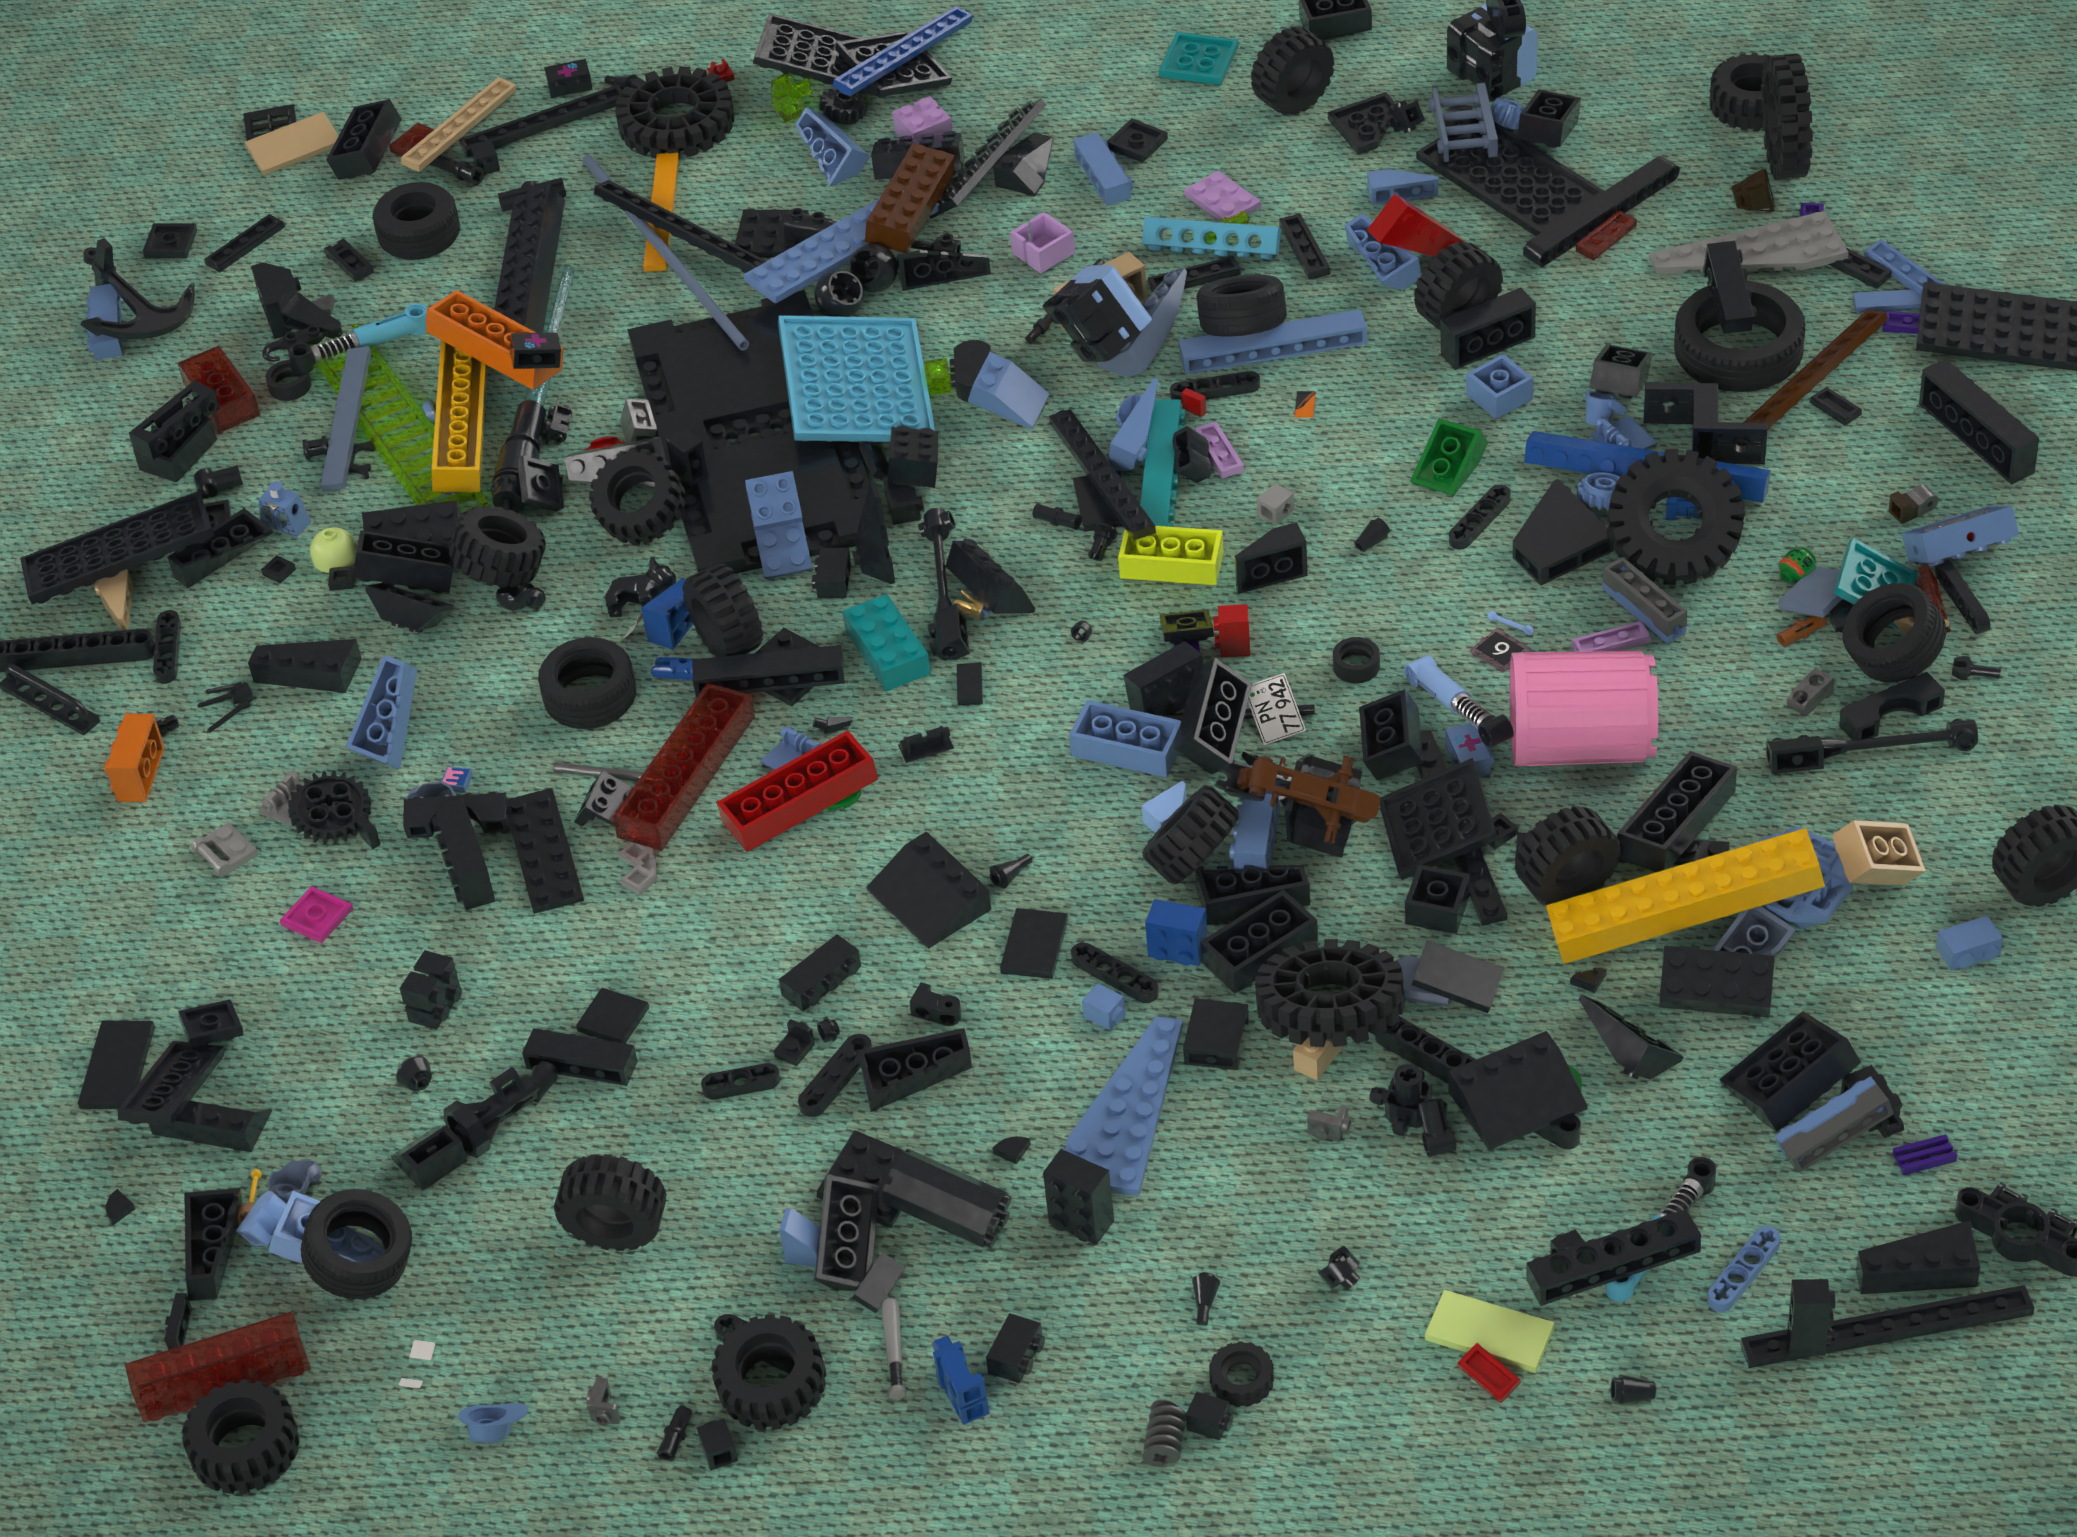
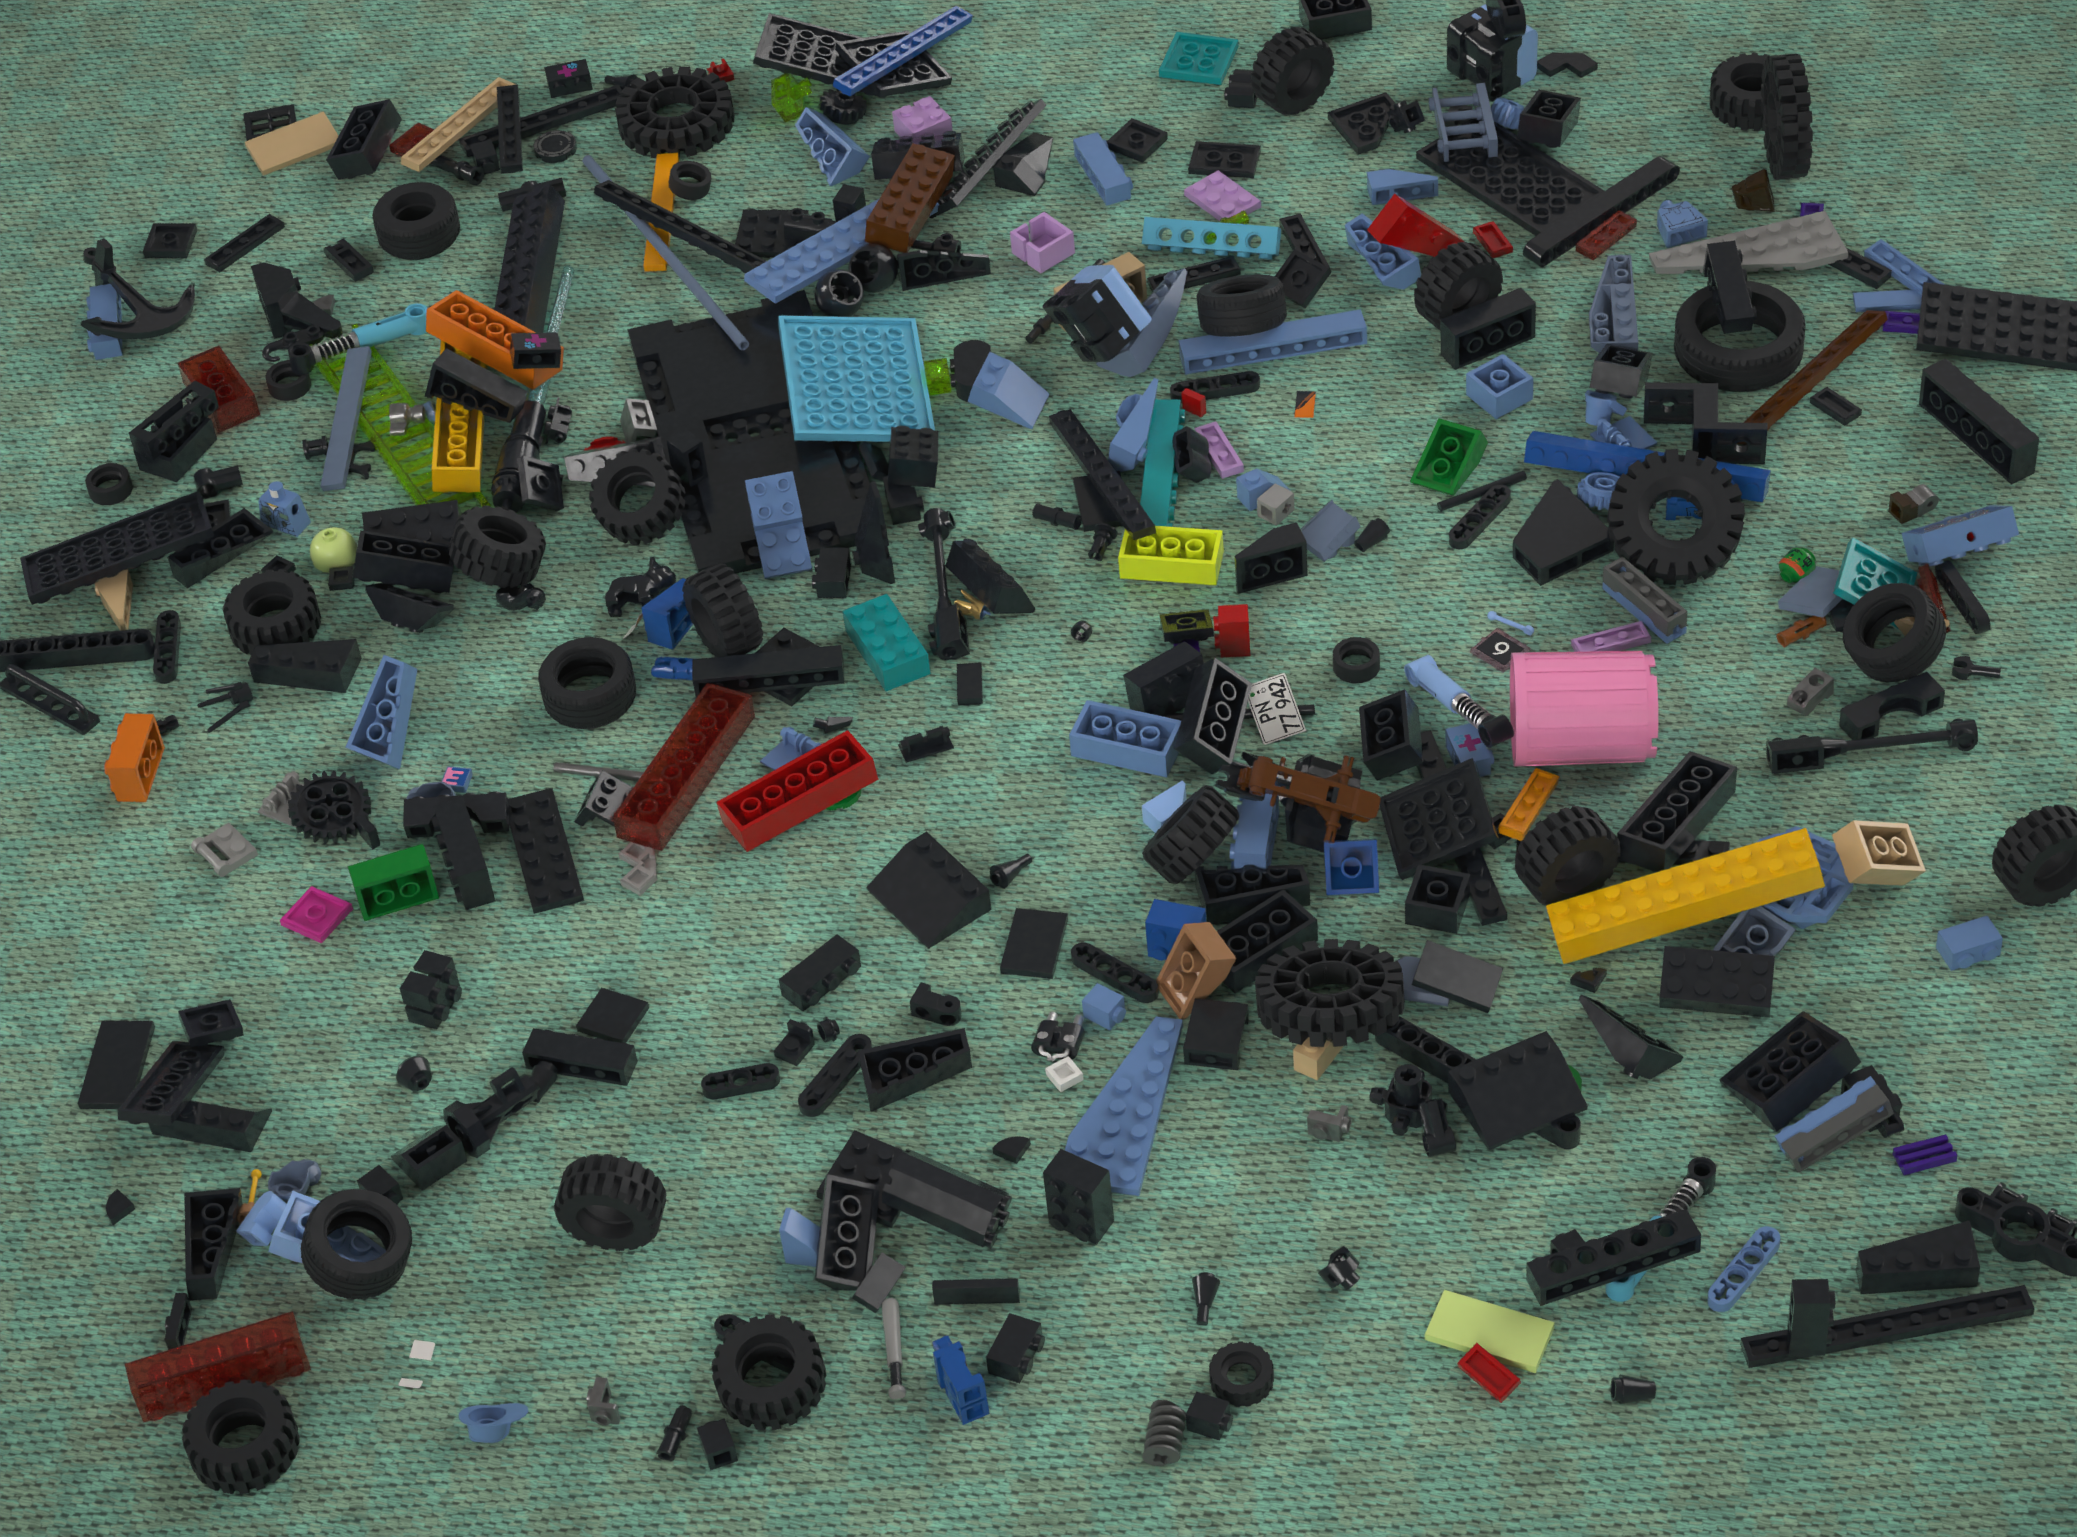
(110, 495): none -> black tyre
(269, 593): none -> black tyre
(381, 1182): none -> black brick
(393, 882): none -> green brick
(402, 415): none -> flat silver piece
(474, 387): none -> black wedge
(509, 129): none -> black plate
(555, 146): none -> tile
(689, 190): none -> black tyre
(847, 201): none -> black brick
(976, 1291): none -> black tile
(1057, 1039): none -> black piece
(1064, 1074): none -> white plate
(1194, 967): none -> medium nougat slope
(1228, 158): none -> black tile
(1240, 90): none -> black brick
(1253, 485): none -> medium blue slope
(1302, 277): none -> black plate
(1329, 531): none -> sand blue slope
(1351, 867): none -> blue slope
(1480, 491): none -> black bar
(1492, 239): none -> red tile
(1528, 804): none -> light orange tile
(1575, 62): none -> black tile
(1613, 308): none -> sand blue wedge
(1680, 223): none -> medium blue torso

